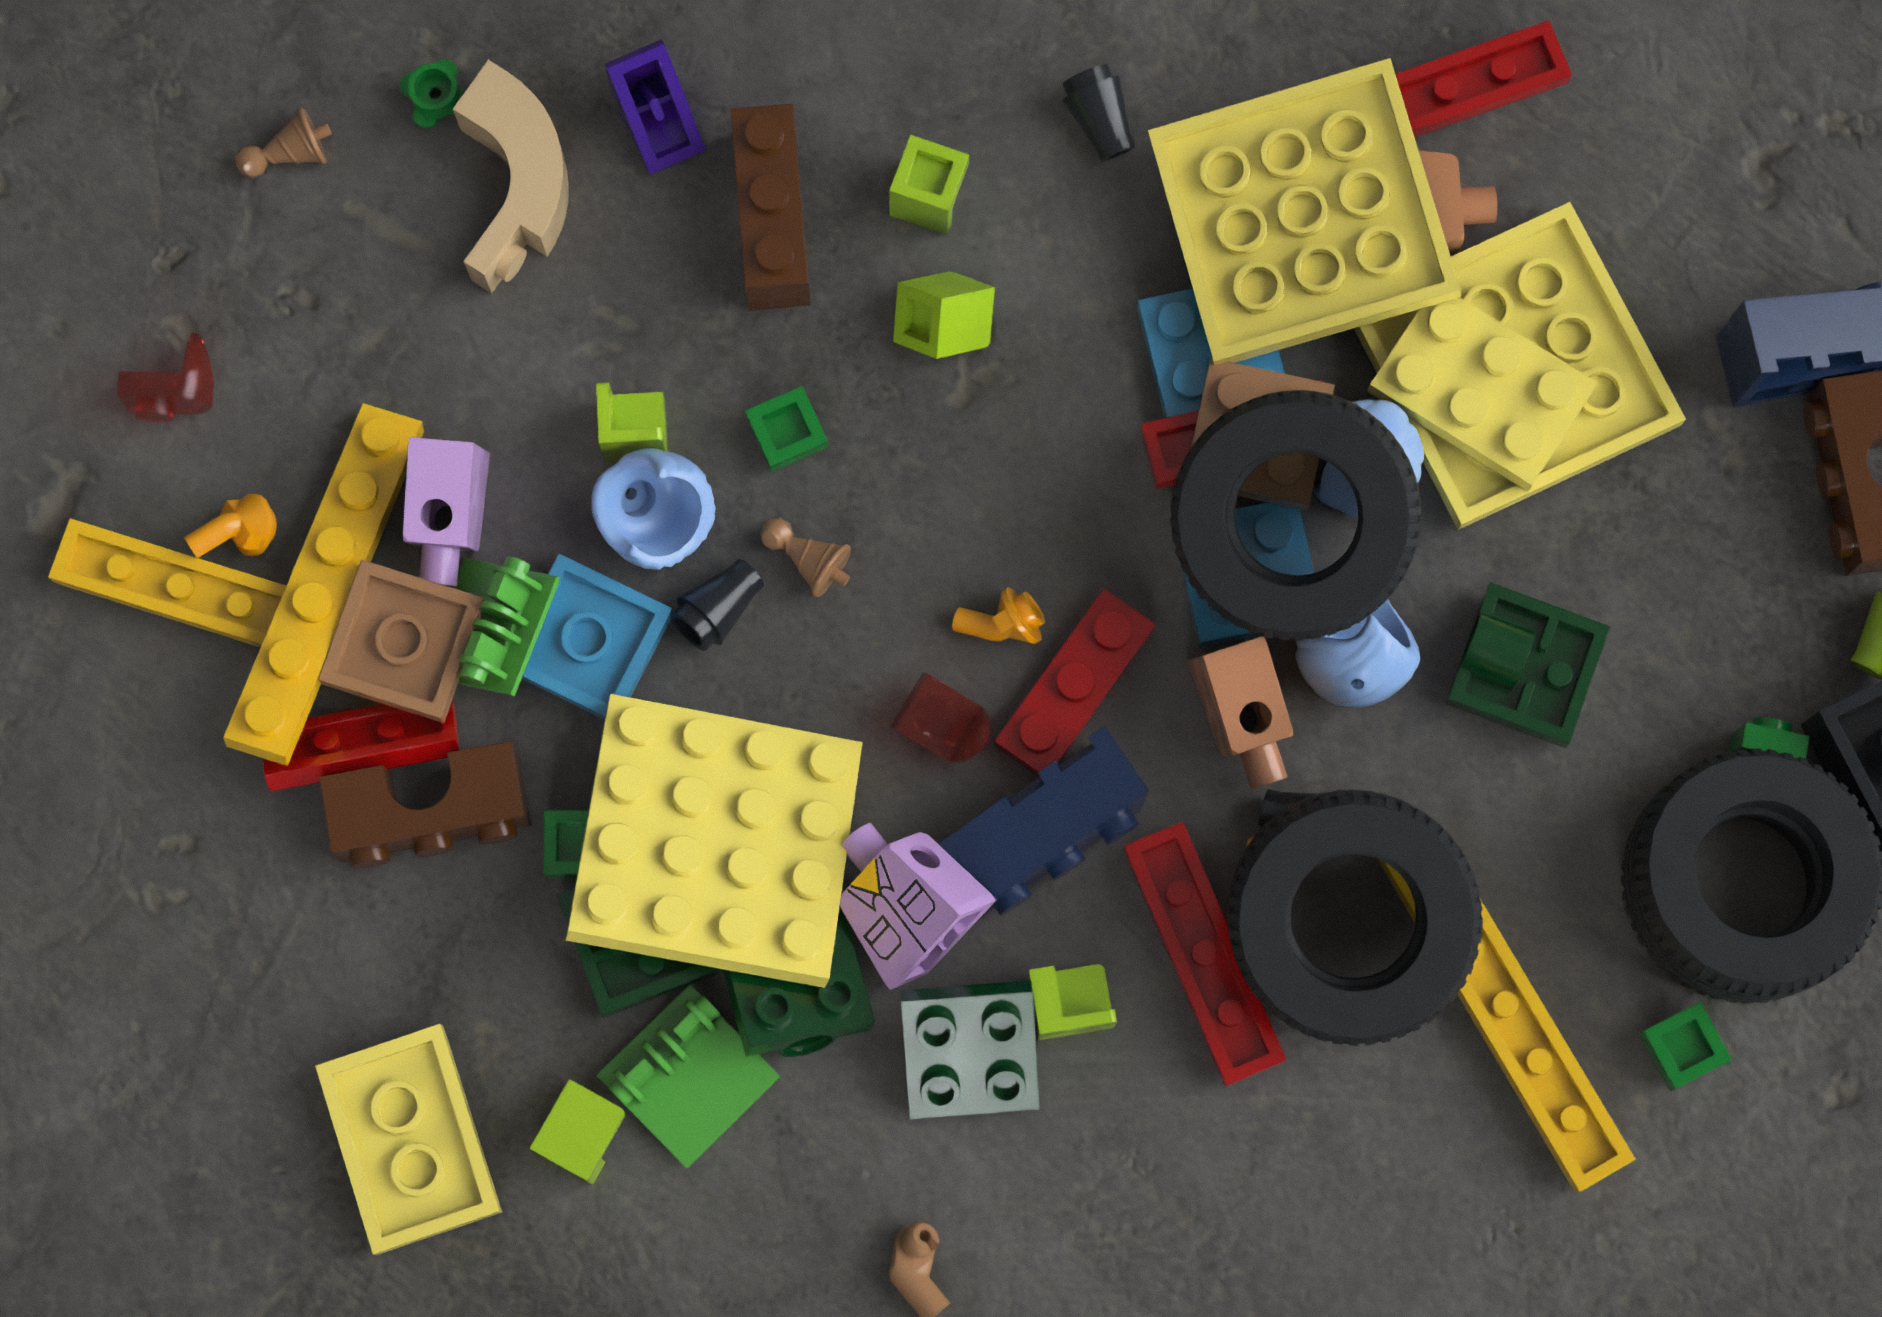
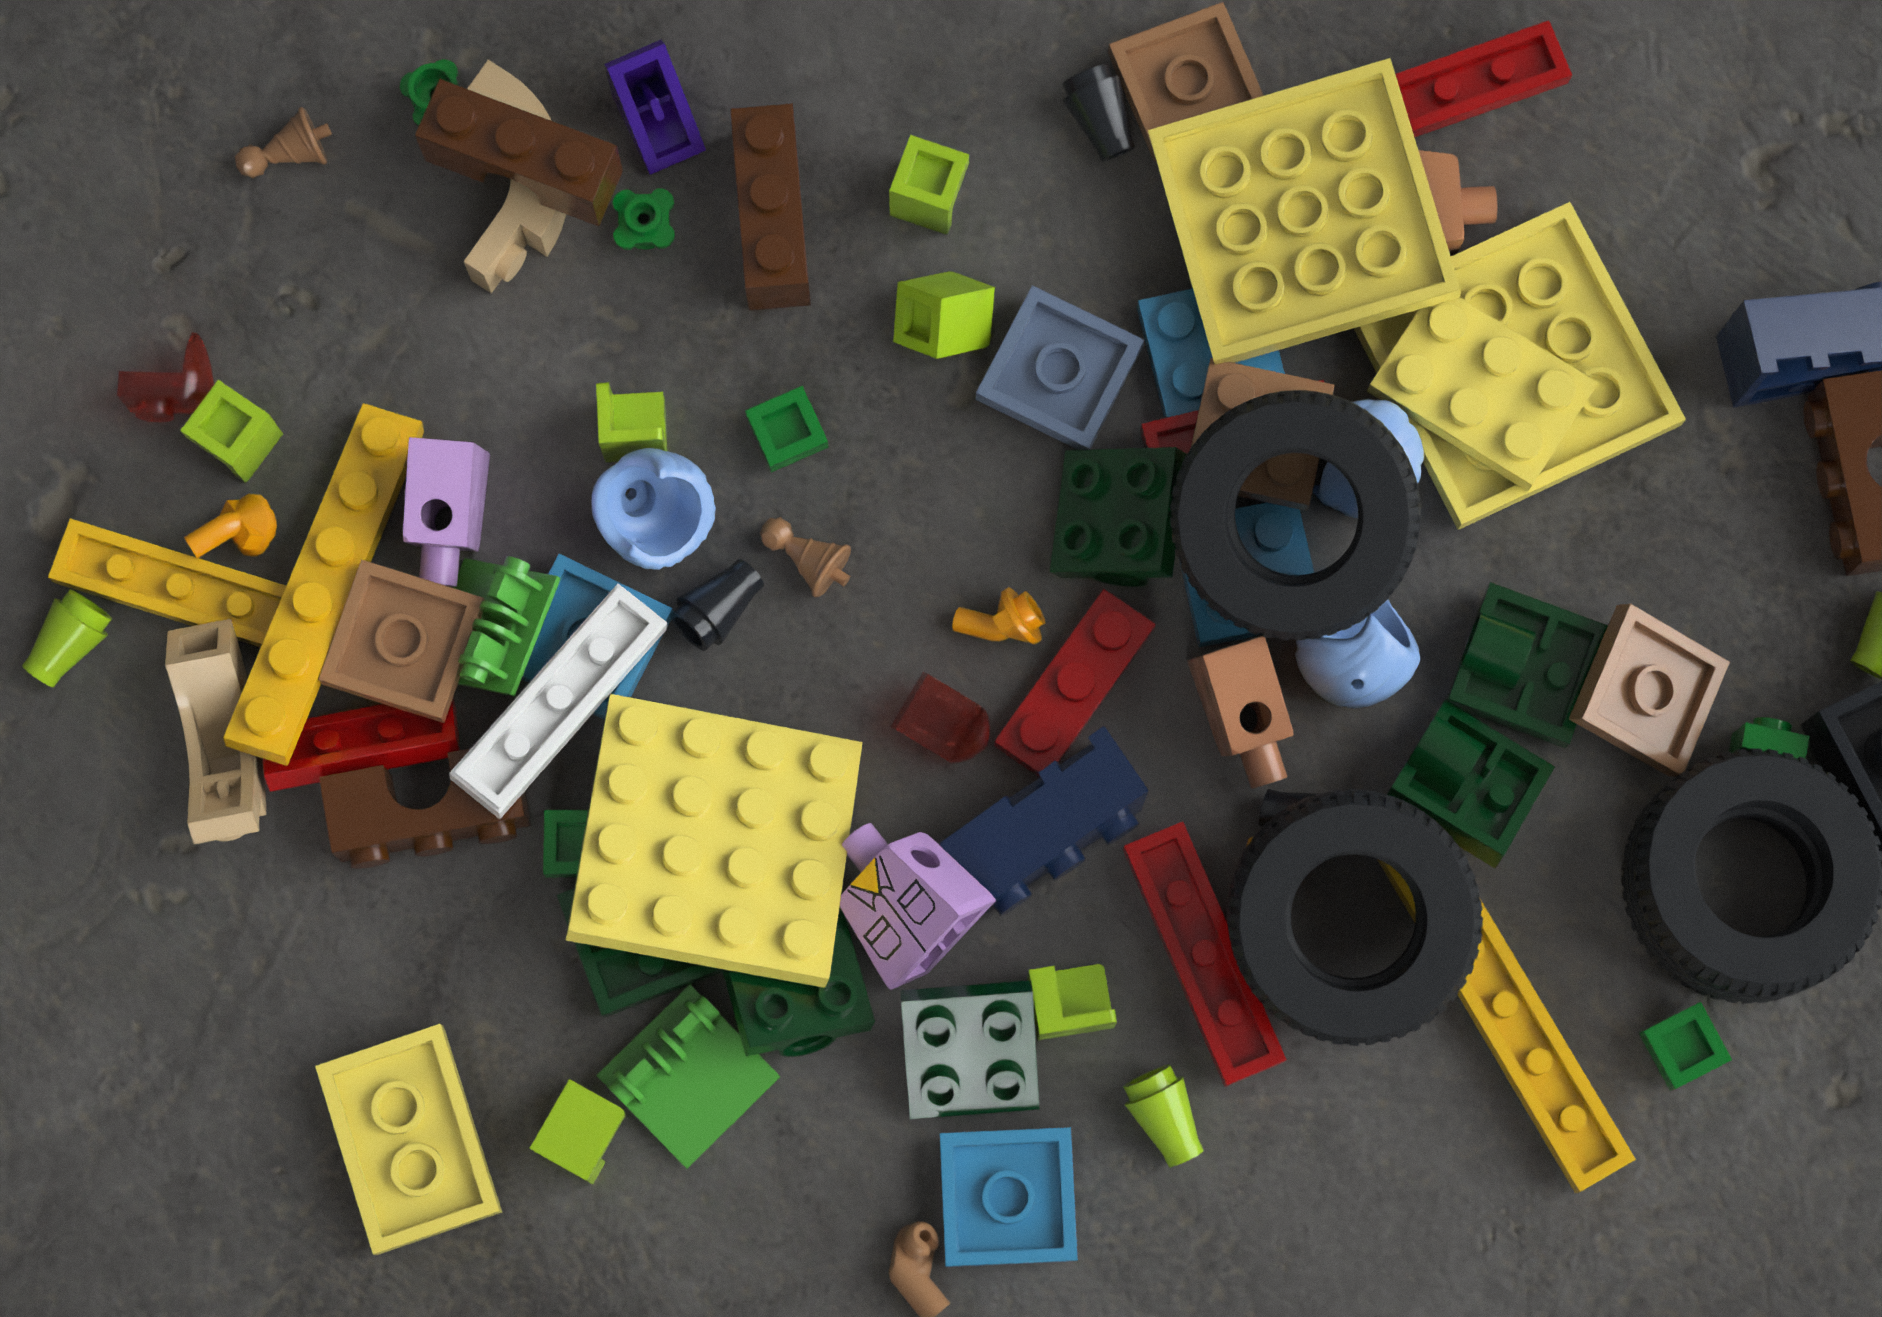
(67, 636): none -> lime cone
(207, 682): none -> tan arch
(232, 430): none -> lime panel
(487, 136): none -> reddish brown arch
(558, 701): none -> white tile
(643, 236): none -> green plate
(1008, 1197): none -> dark azure plate
(1059, 369): none -> sand blue plate
(1116, 515): none -> dark green plate
(1164, 1112): none -> lime cone
(1183, 69): none -> medium nougat plate
(1472, 782): none -> dark green plate
(1649, 690): none -> plate

